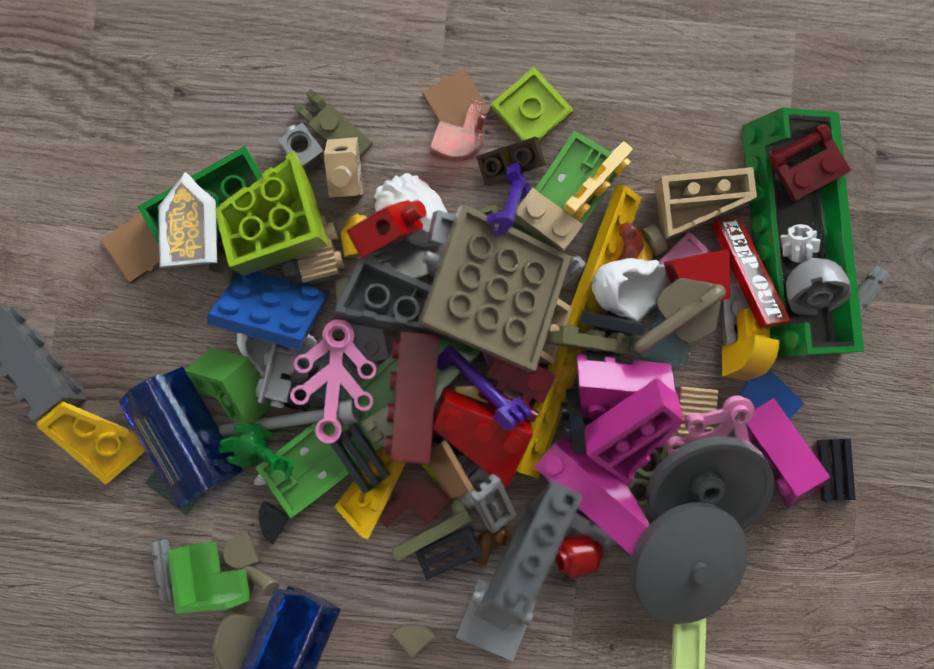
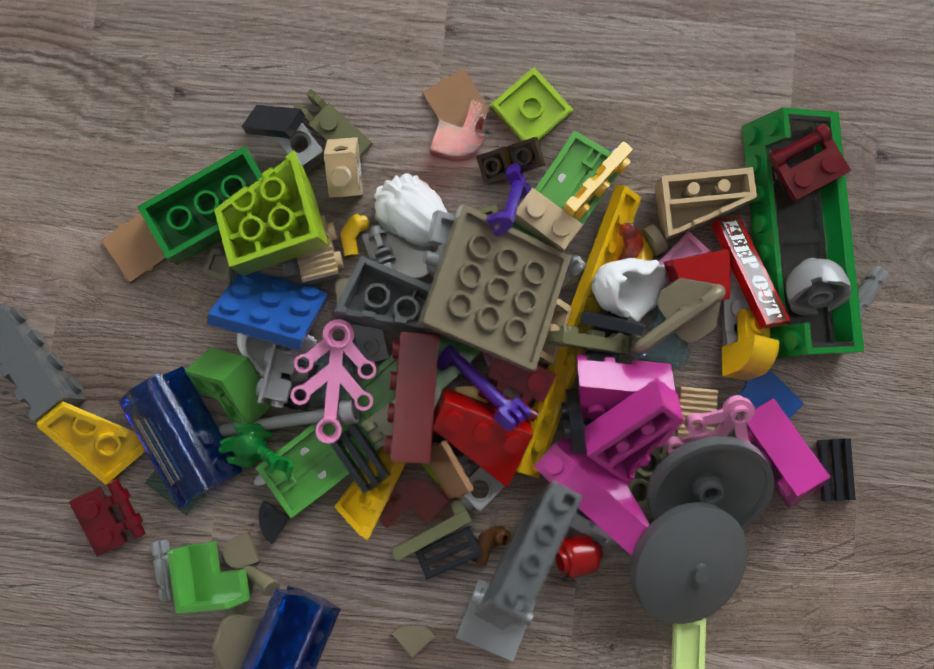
(99, 520): none -> dark red plate
(187, 226): tile -> none
(273, 121): none -> black tile
(395, 222): red torso -> none
(486, 493): light grey tile -> none
(799, 243): white gear -> none

